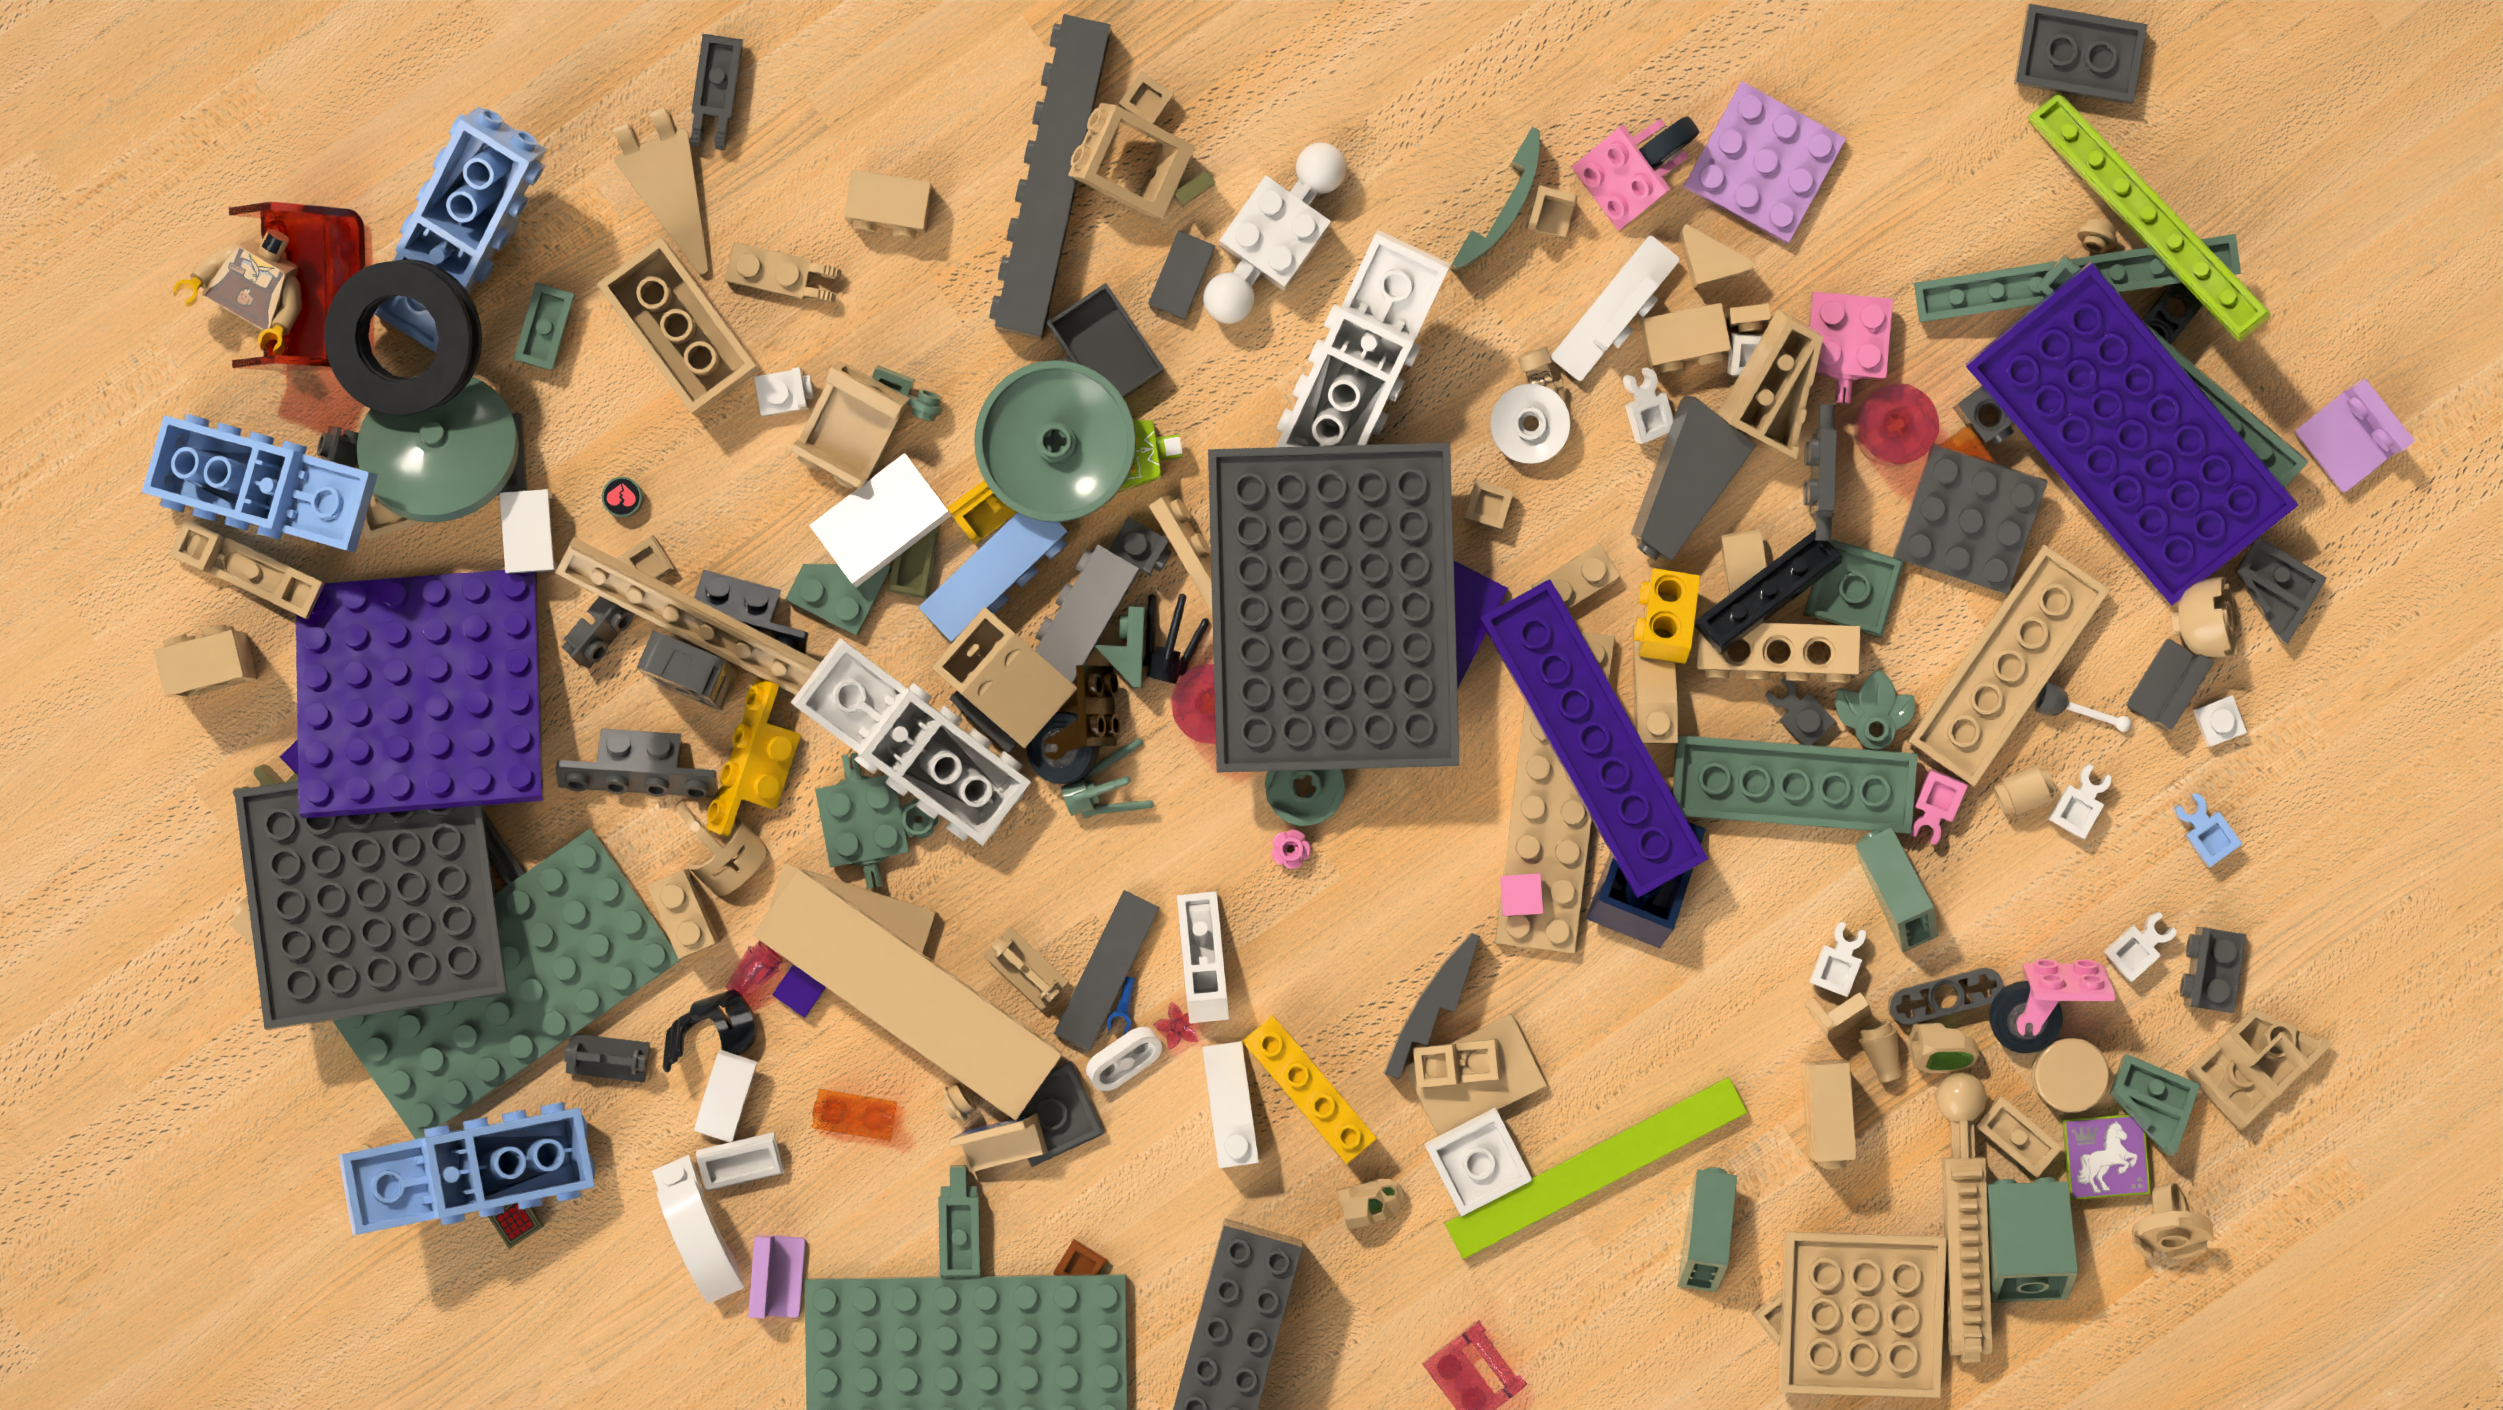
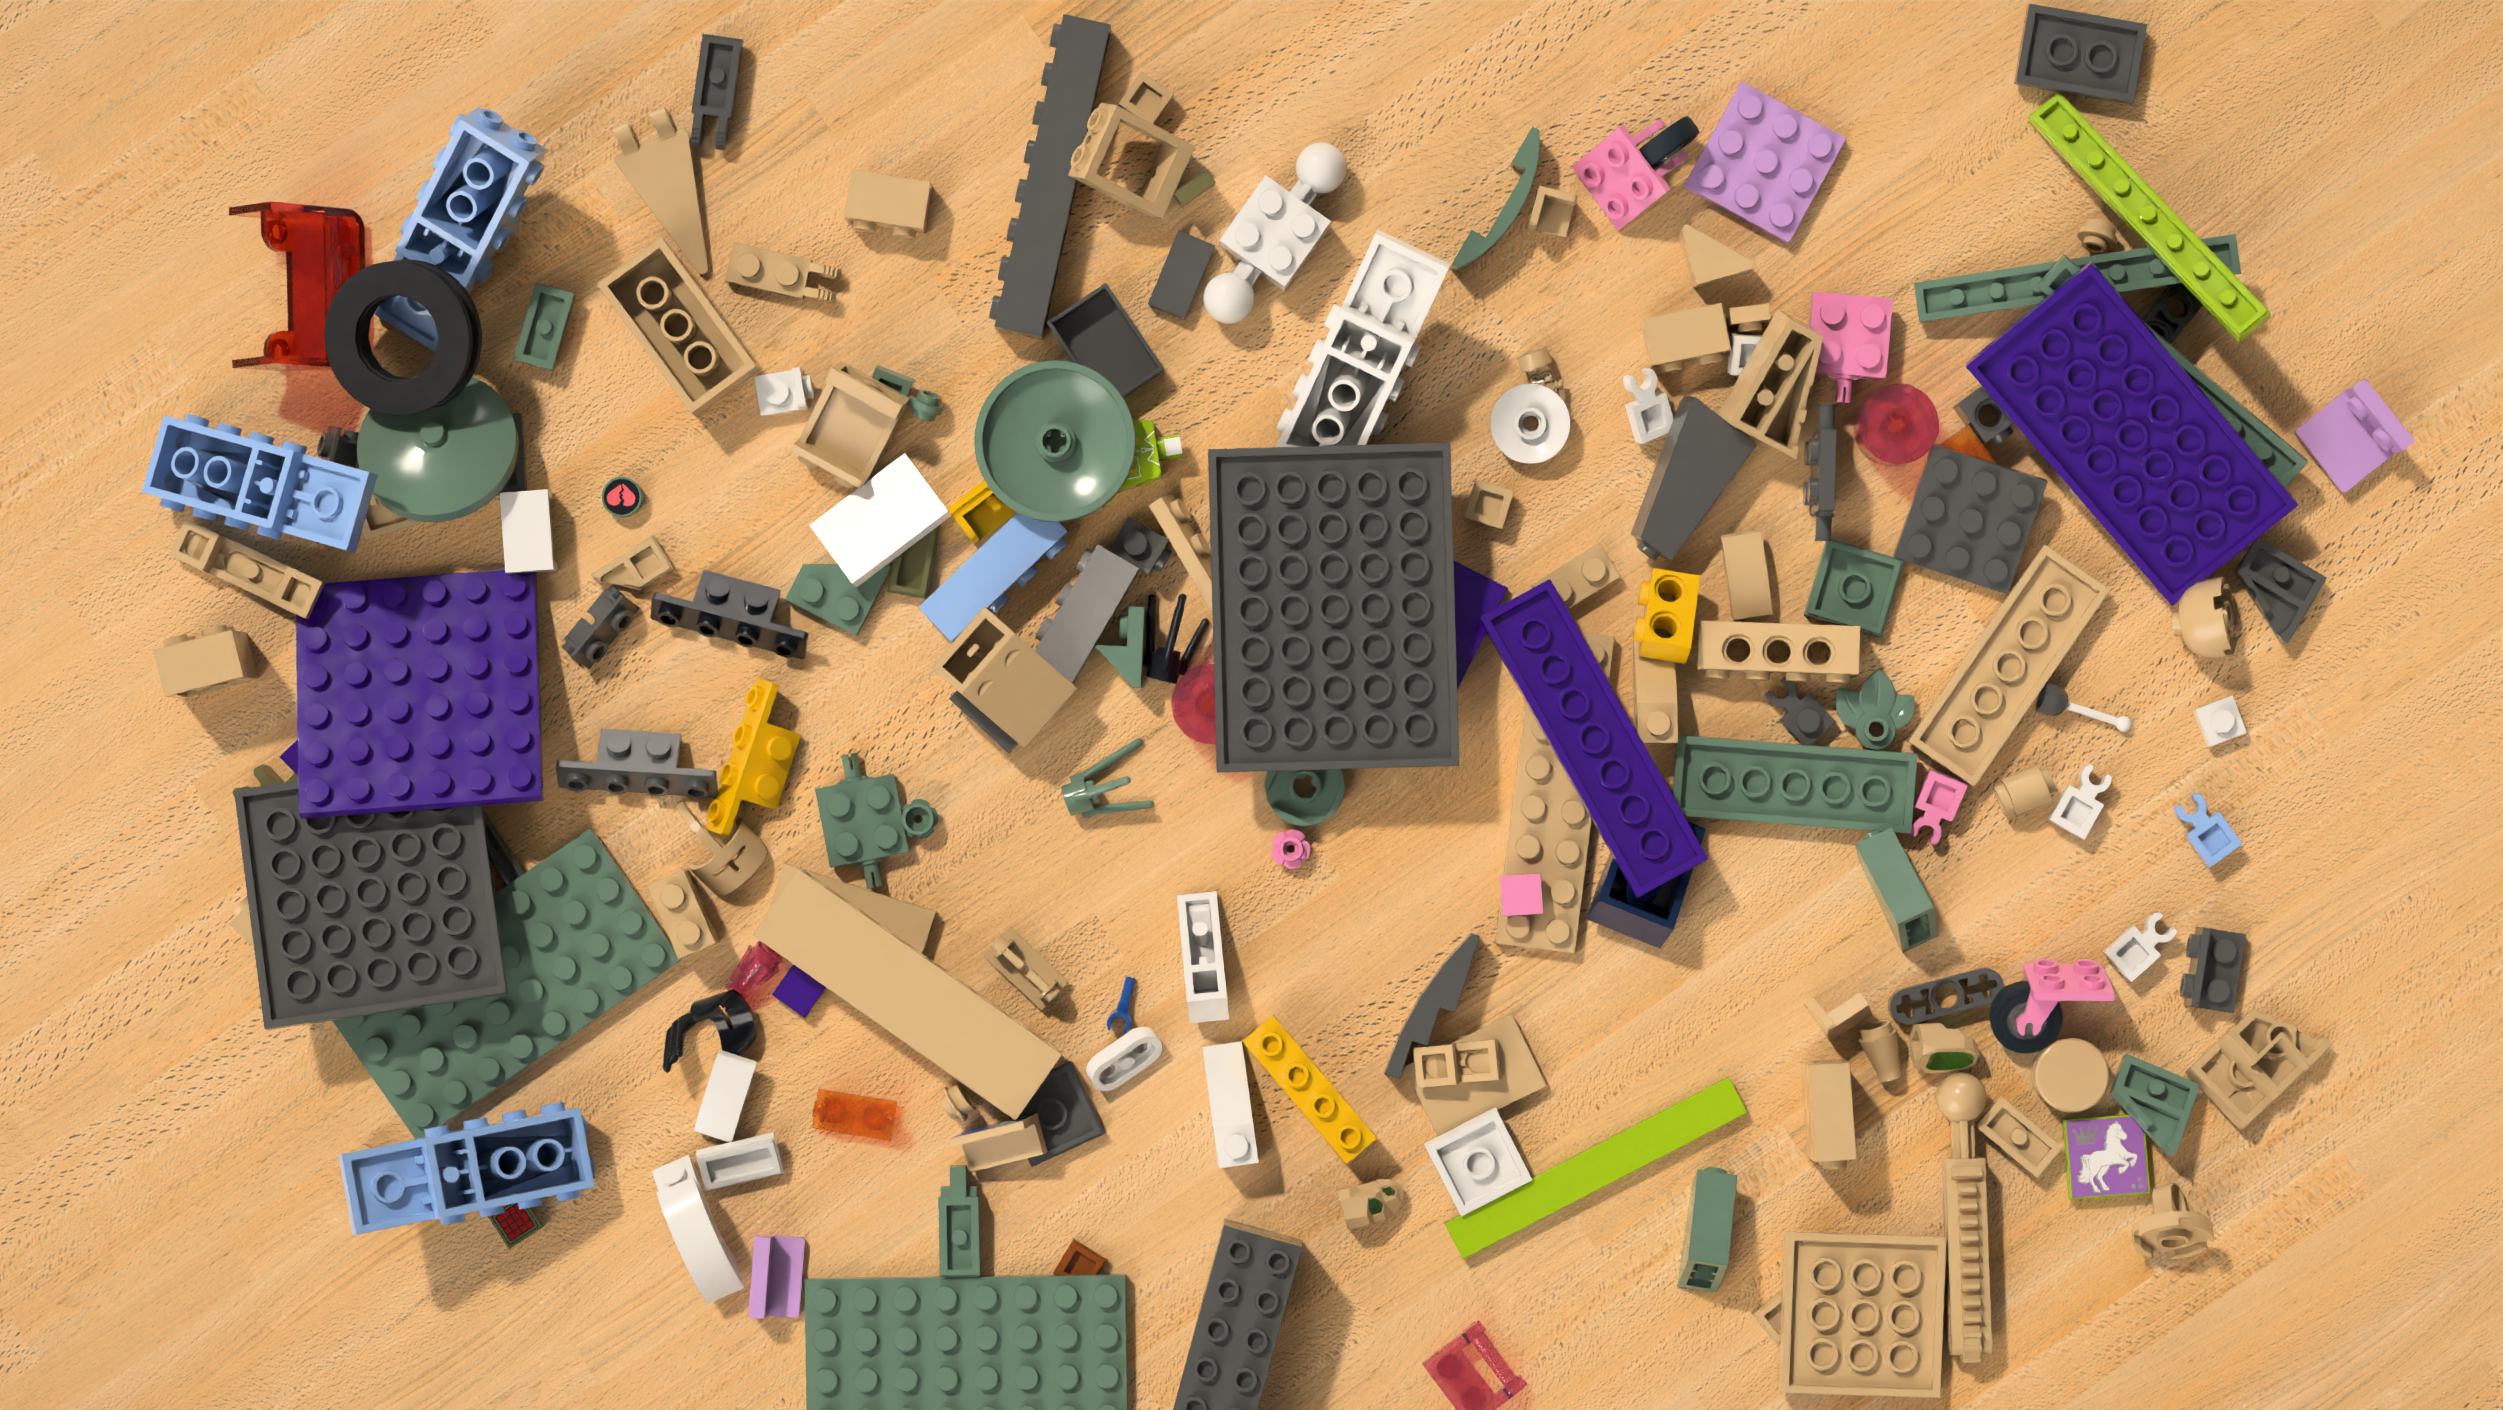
(252, 284): torso -> none
(607, 1057): dark grey hinge -> none
(686, 616): tan tile -> none
(687, 670): dark grey axle -> none
(913, 743): white wedge -> none
(1071, 742): dark brown plate -> none
(1106, 970): dark grey tile -> none
(1177, 1027): clear pink plant -> none
(1610, 314): white bracket -> none
(1767, 592): black tile -> none
(1836, 967): white plate -> none
(2030, 1241): sand green slope -> none
(2169, 684): dark grey panel -> none

